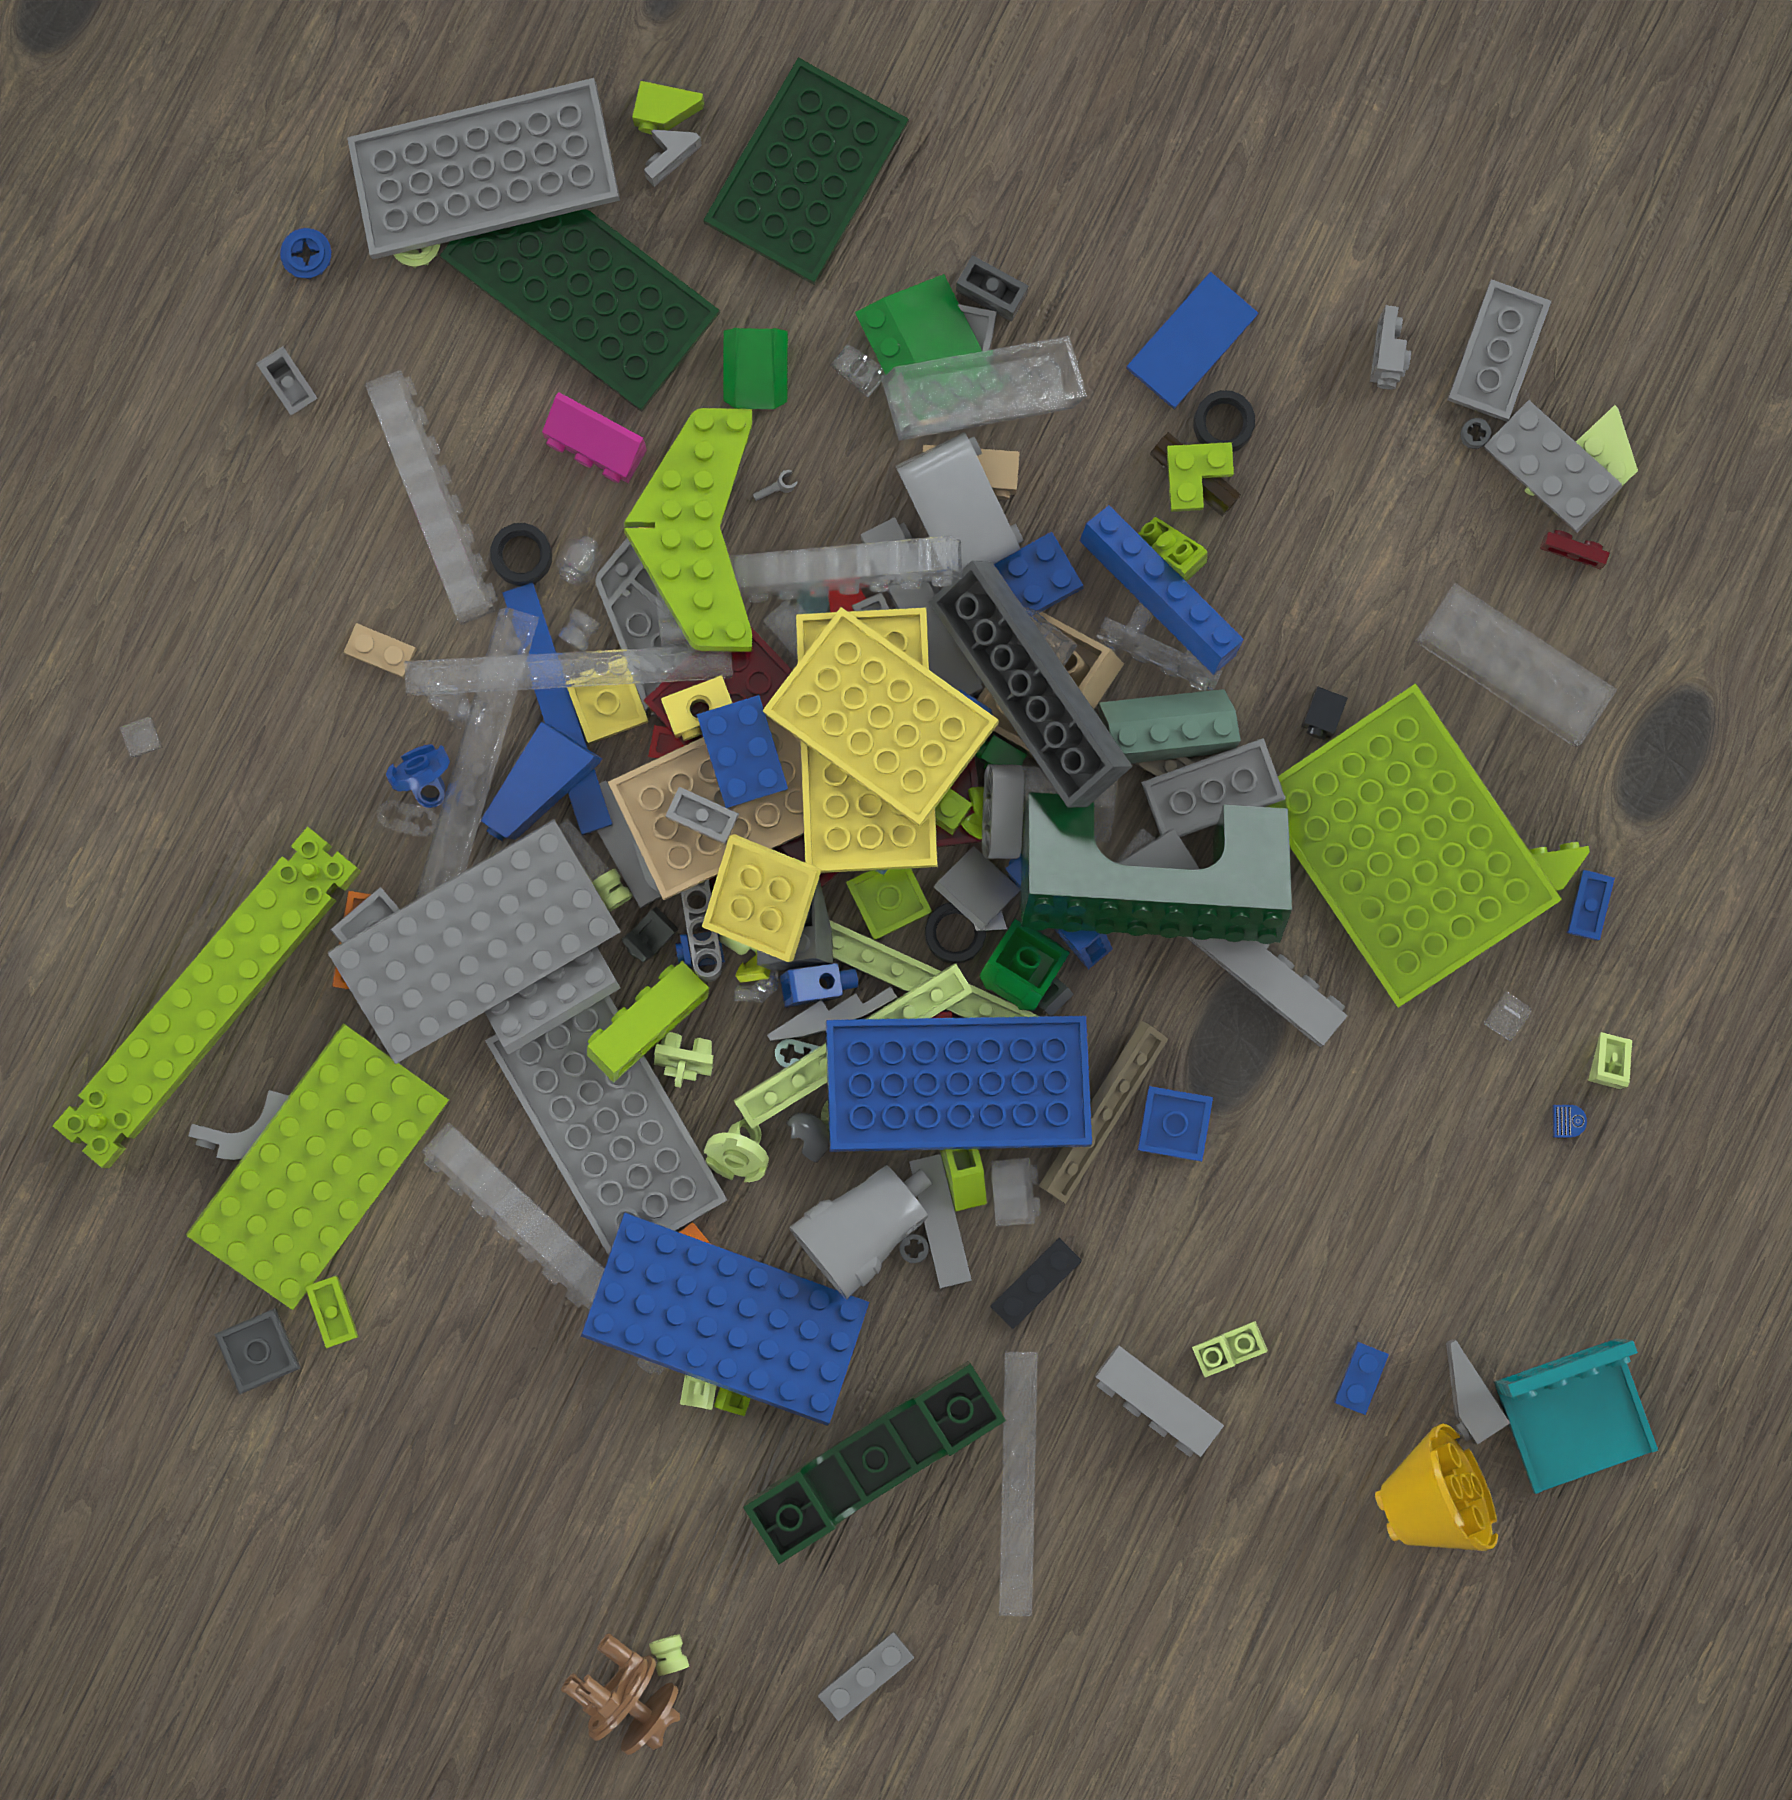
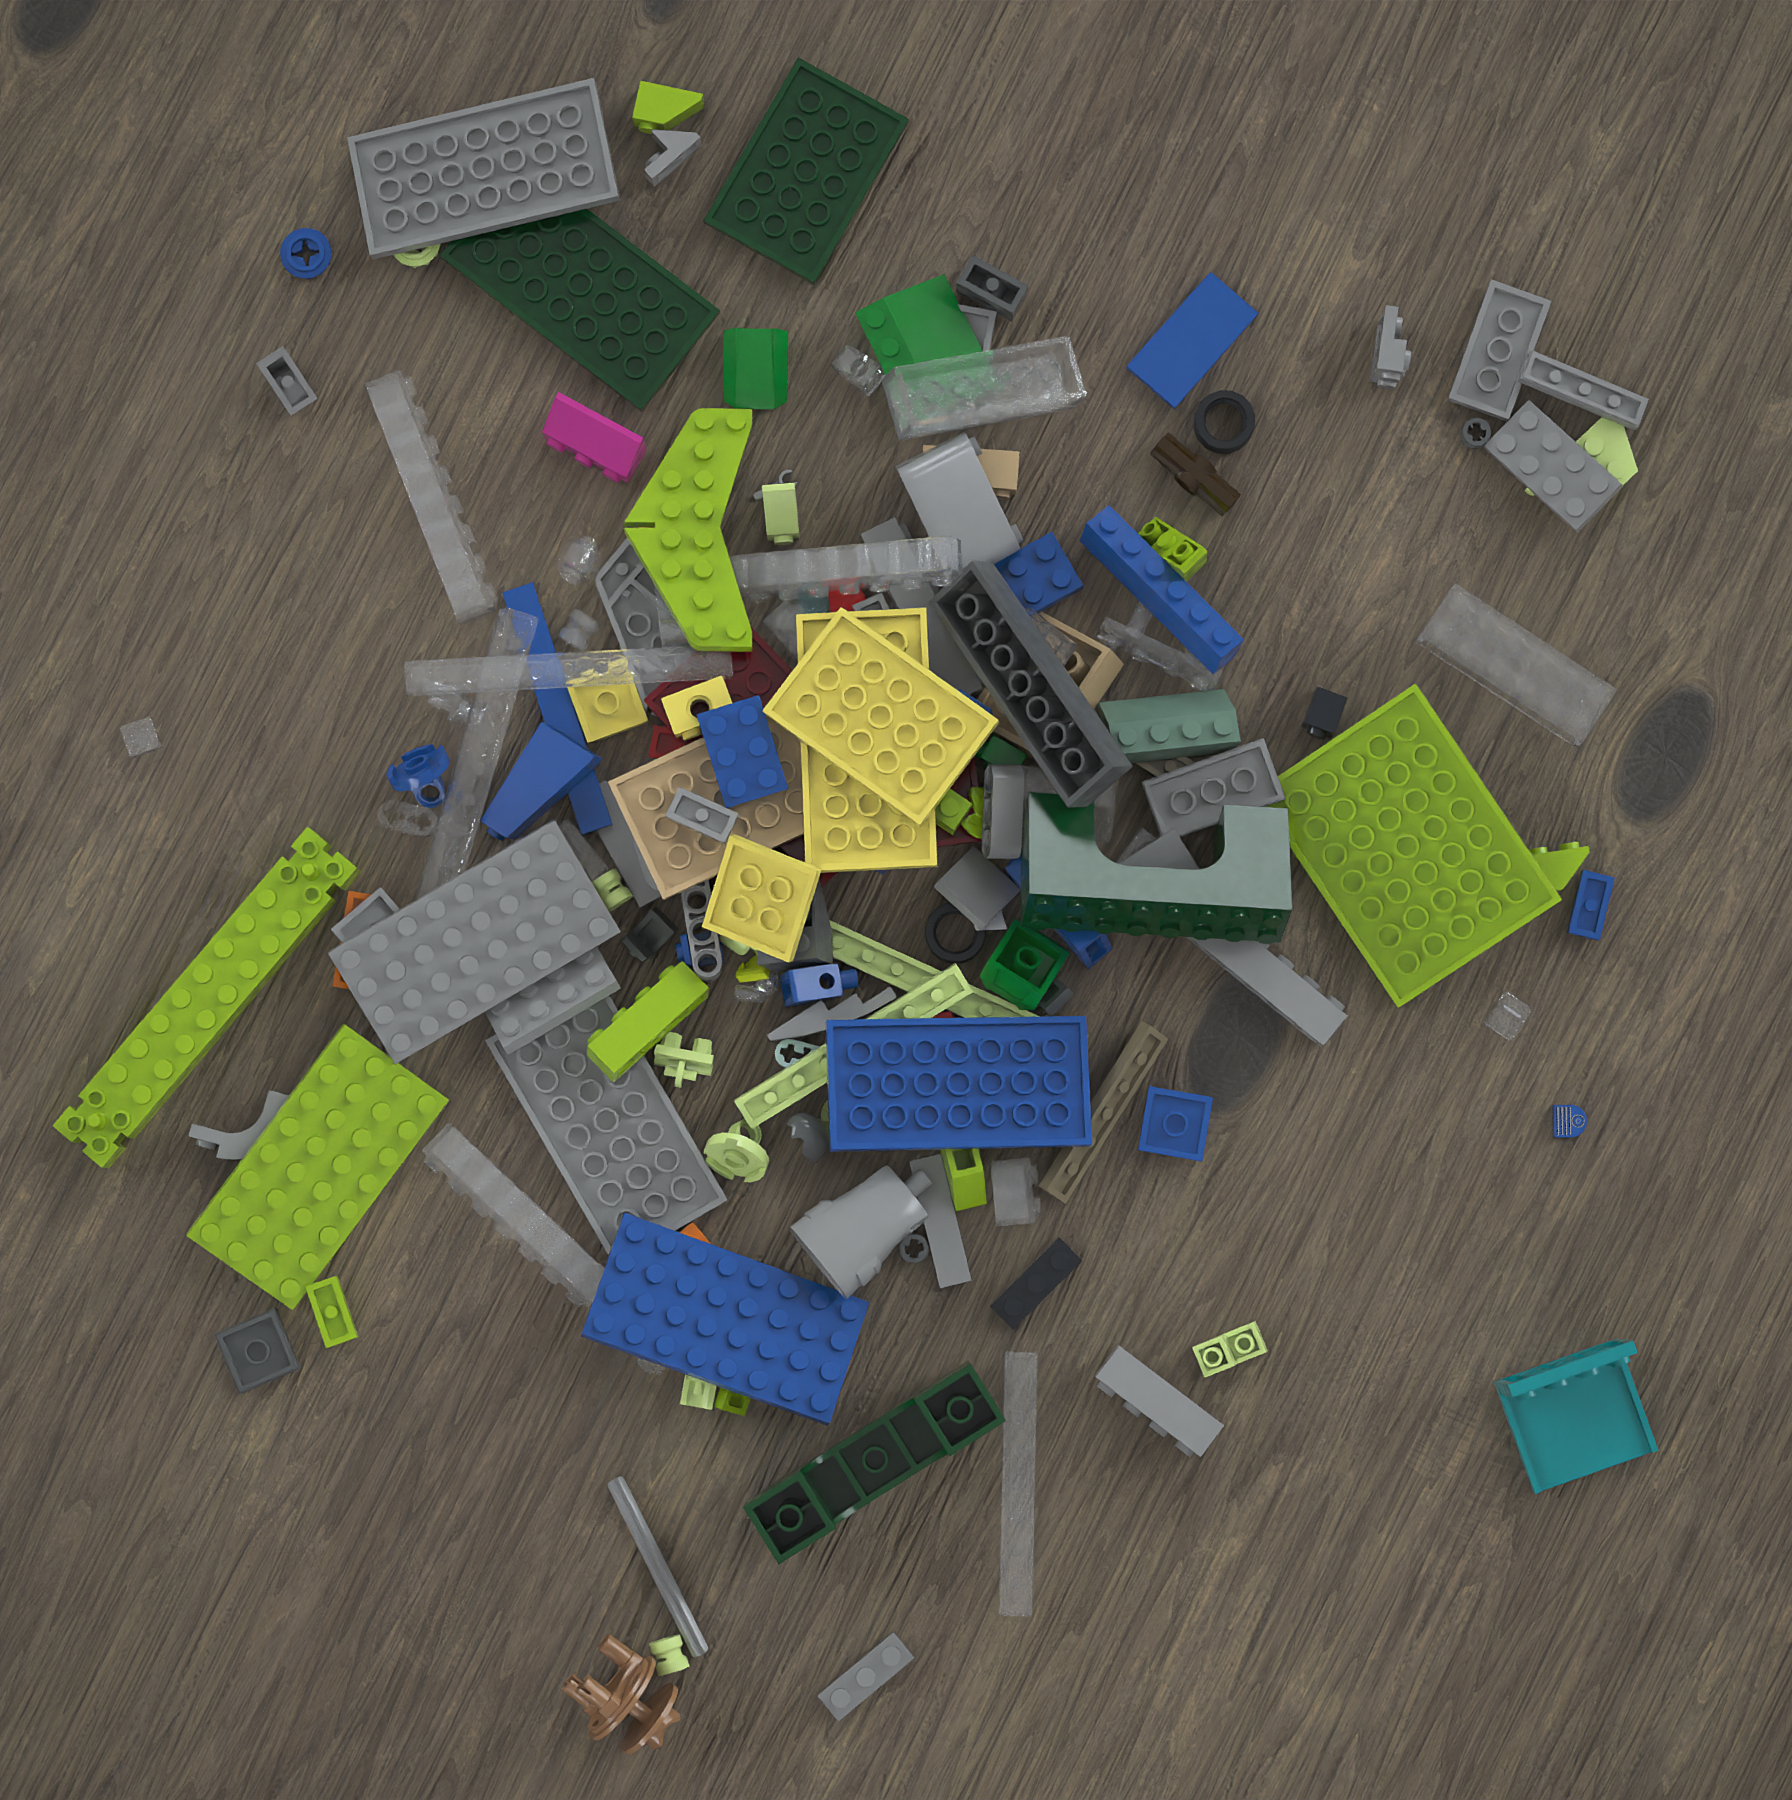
(379, 650): tan plate -> none
(510, 532): black tyre -> none
(658, 1566): none -> light grey axle
(781, 513): none -> yellowish green slope
(888, 900): lime plate -> none
(1189, 465): lime plate -> none
(1361, 1378): blue plate -> none
(1439, 1496): yellow cone -> none
(1473, 1403): light grey slope -> none
(1583, 390): none -> light grey tile
(1587, 553): dark red plate -> none
(1612, 1061): yellowish green slope -> none

